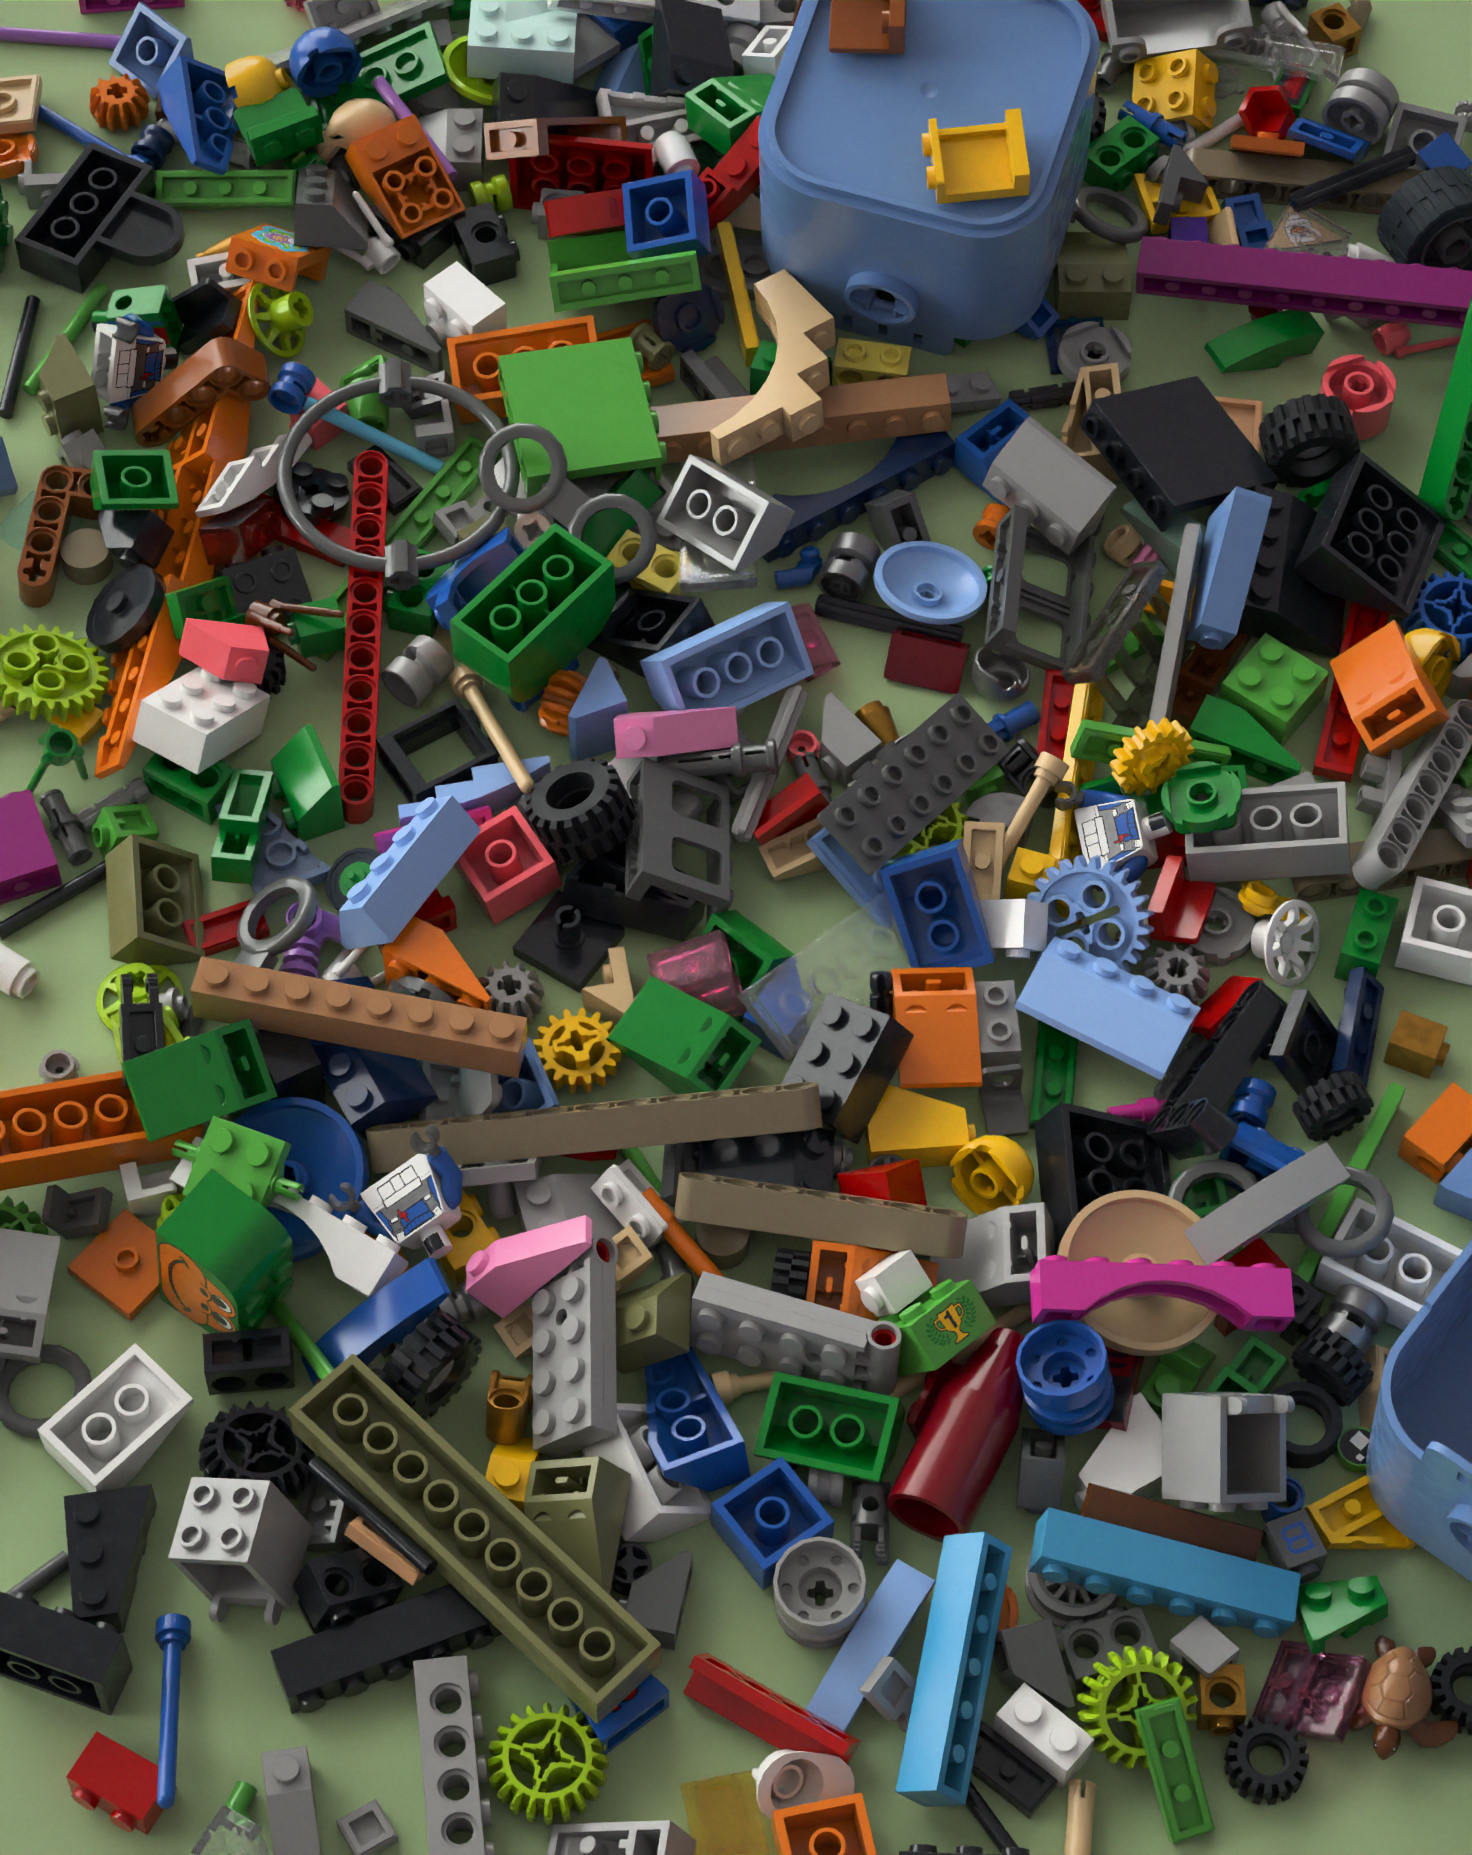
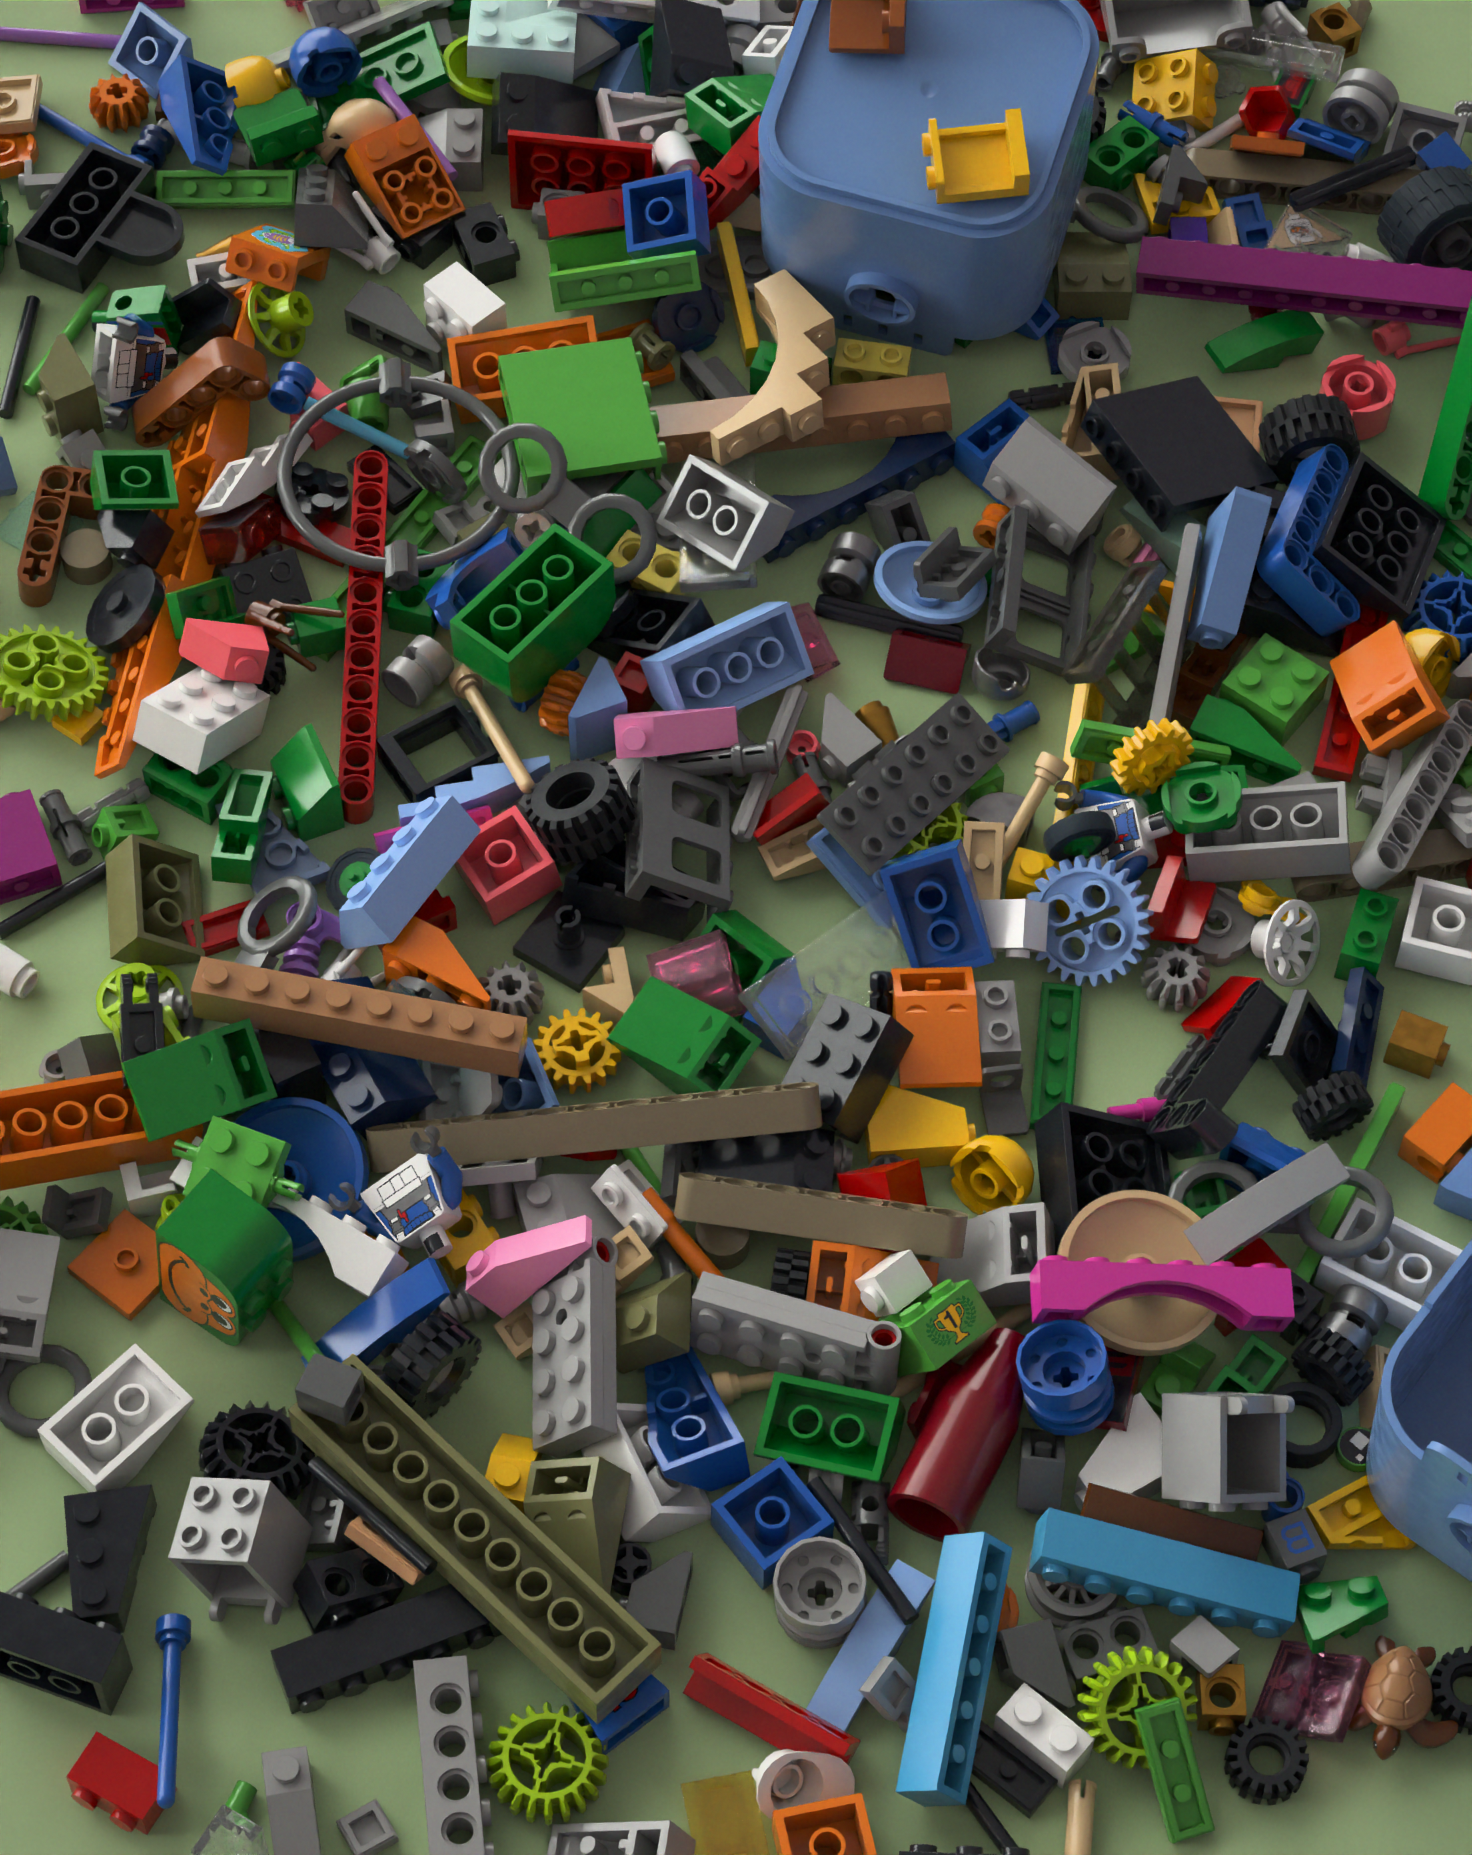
(58, 750): green plant -> none
(90, 1056): none -> dark grey brick
(248, 1360): black brick -> none
(330, 1389): none -> dark grey panel
(435, 471): none -> dark grey tile
(493, 191): lime wheel -> none
(508, 1407): pearl gold piece -> none
(530, 136): dark orange panel -> none
(633, 683): none -> red panel
(804, 571): blue arm -> none
(865, 1553): none -> black bar
(950, 569): none -> dark grey bracket
(972, 392): light grey plate -> none
(1020, 770): black piece -> none
(1055, 714): red tile -> none
(1078, 835): none -> black wheel
(1108, 1007): light blue slope -> none
(1252, 1101): blue wheel -> none
(1287, 552): none -> blue beam

